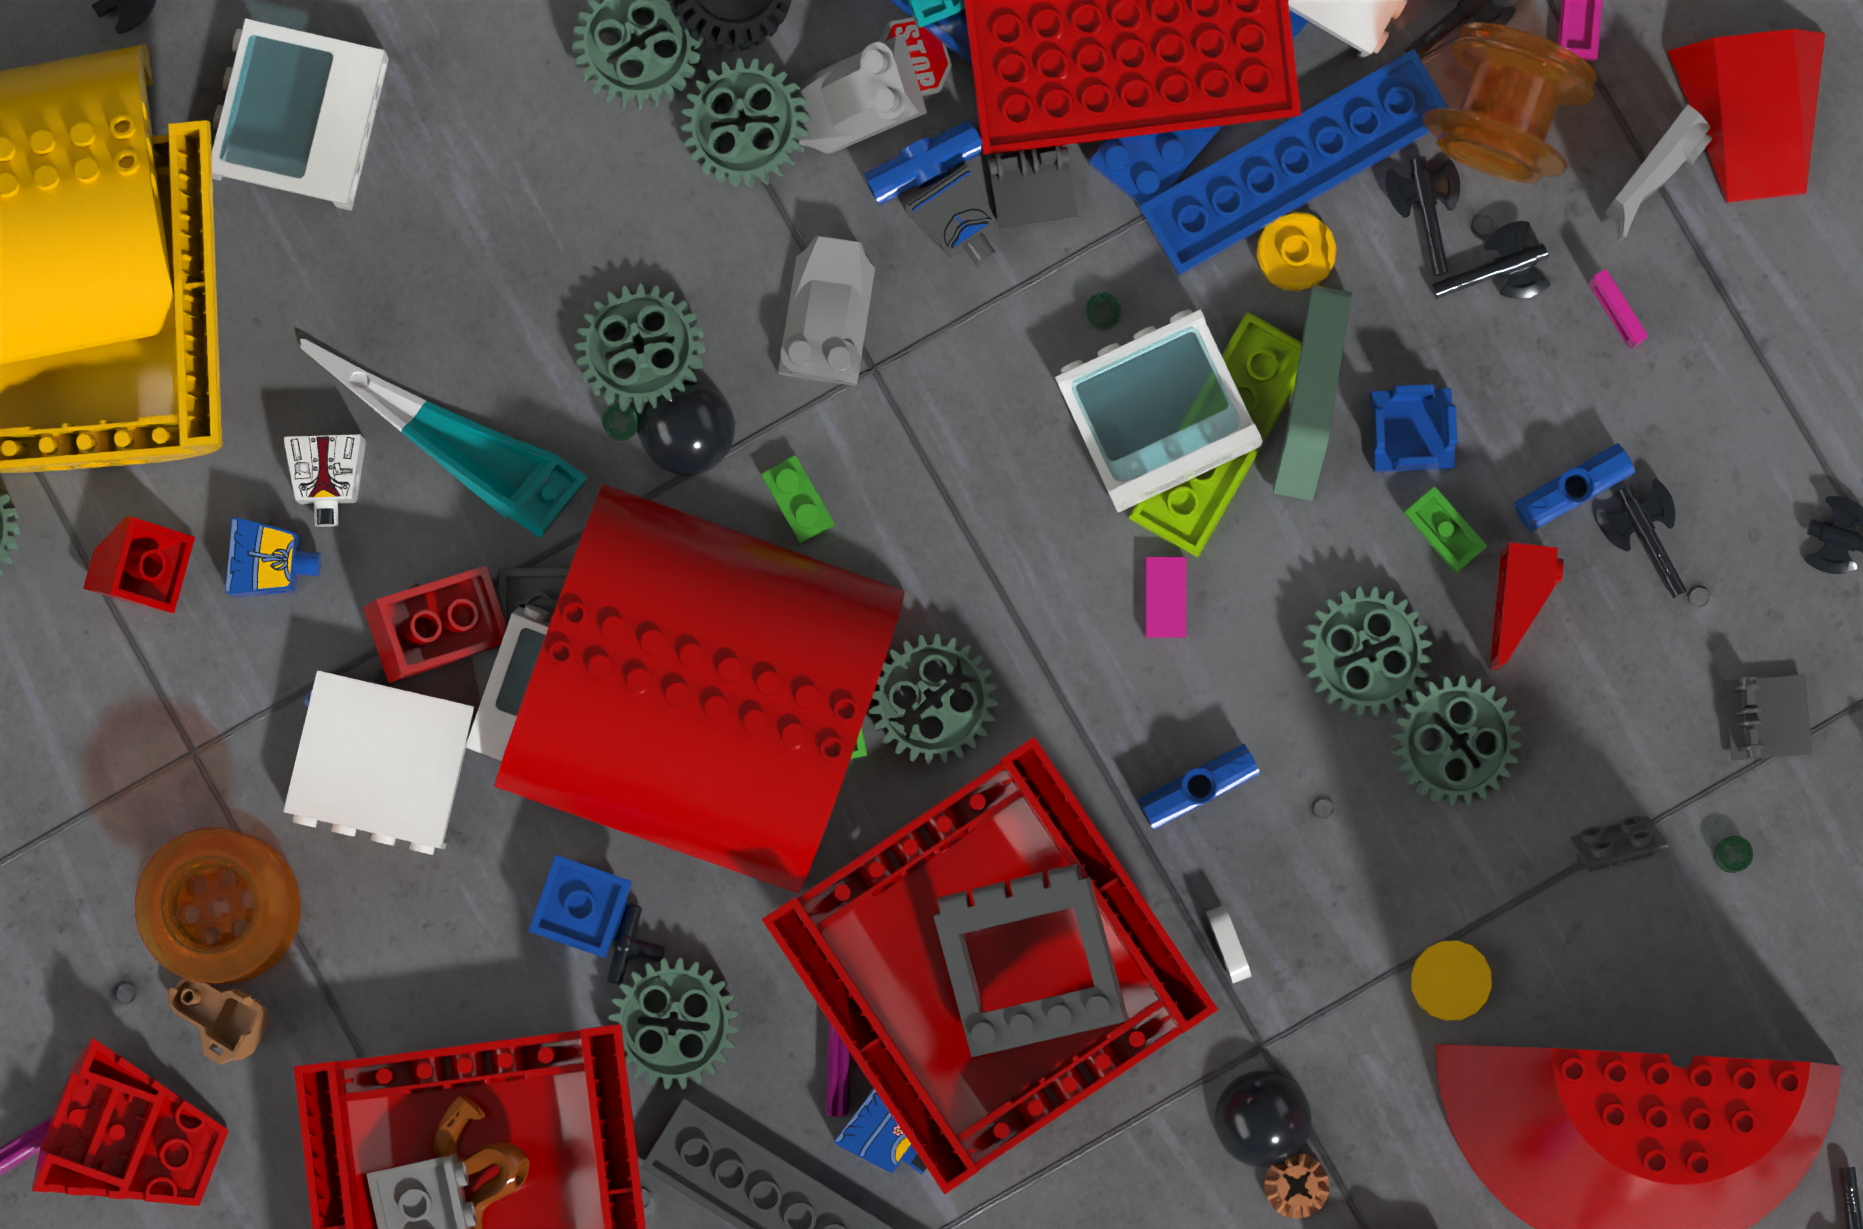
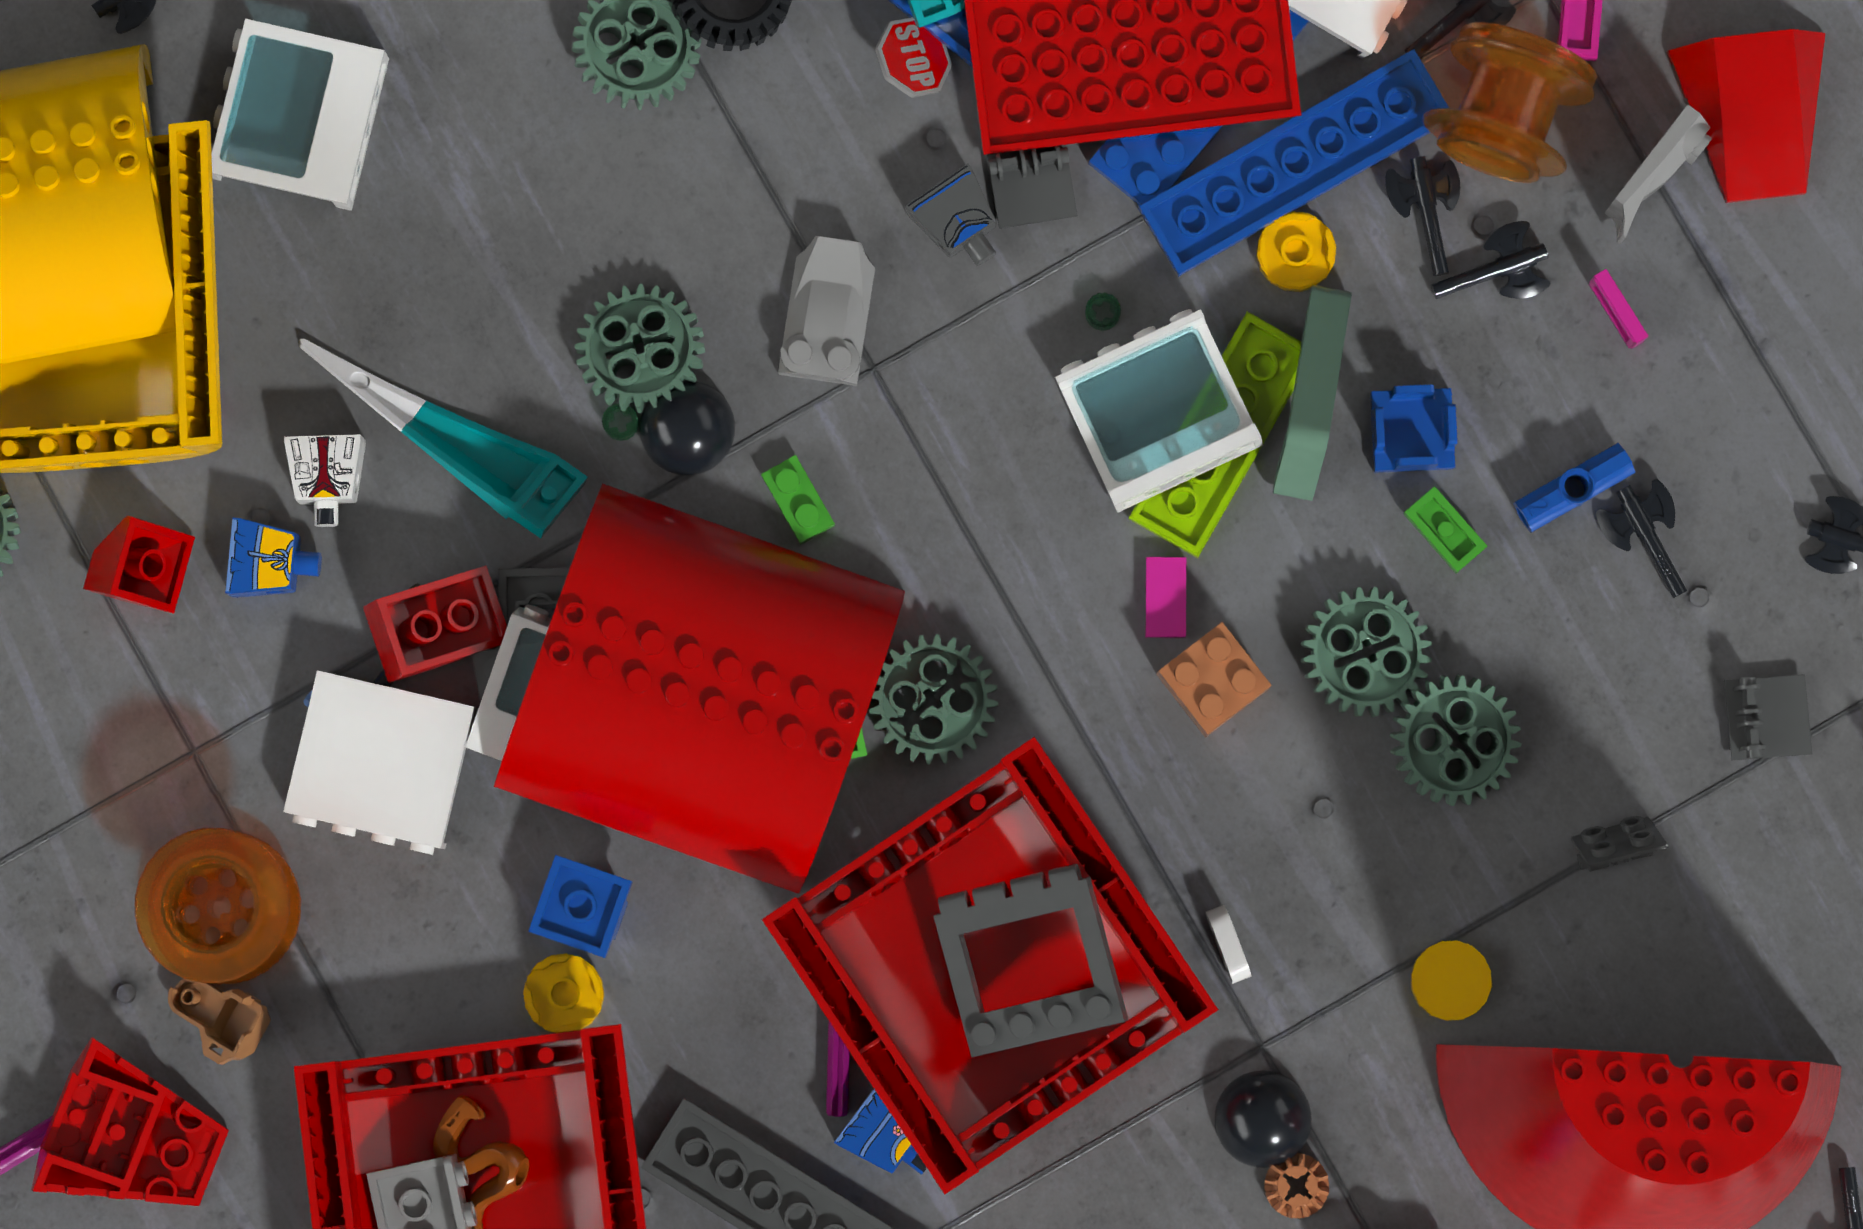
(563, 993): none -> yellow tile
(625, 944): black piece -> none
(678, 987): sand green gear -> none
(746, 158): sand green gear -> none
(860, 96): light grey slope -> none
(924, 162): blue piece -> none
(1213, 679): none -> nougat brick
(1222, 774): blue piece -> none
(1523, 586): red slope -> none
(1746, 853): clear green bush -> none

